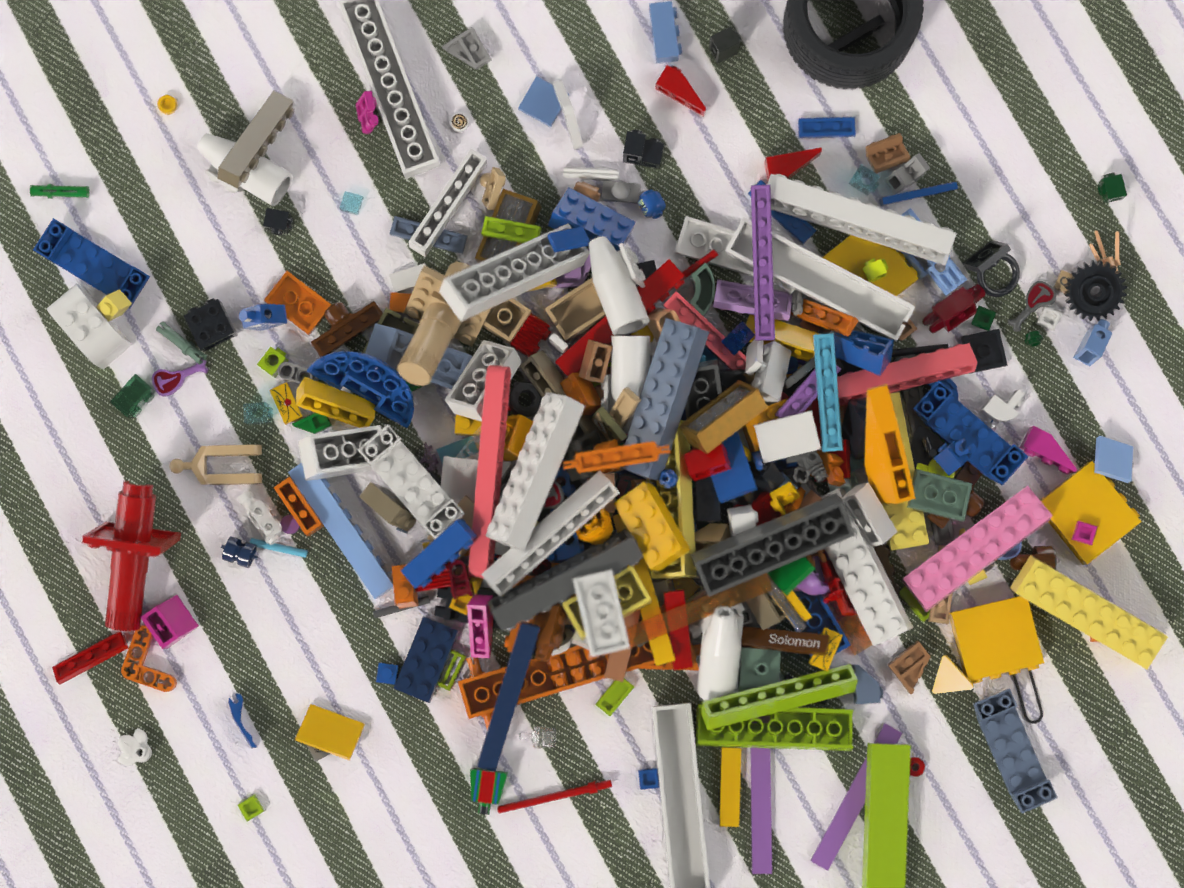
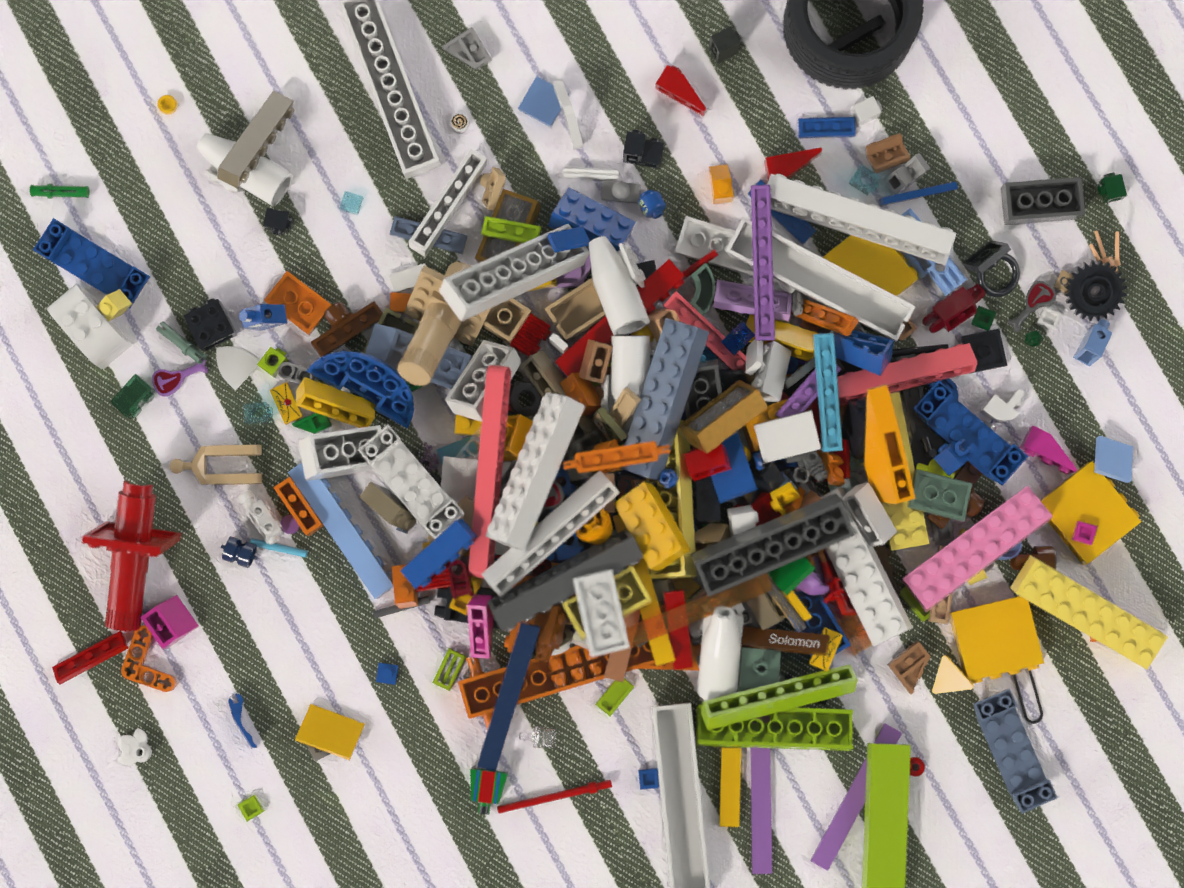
(235, 364): none -> white sticker
(365, 108): dark pink plate -> none
(426, 659): dark blue plate -> none
(588, 190): medium nougat brick -> none
(665, 32): medium blue brick -> none
(721, 184): none -> light orange slope
(866, 110): none -> white brick
(867, 687): sand blue slope -> none
(875, 269): neon yellow plate -> none
(1042, 201): none -> dark grey brick

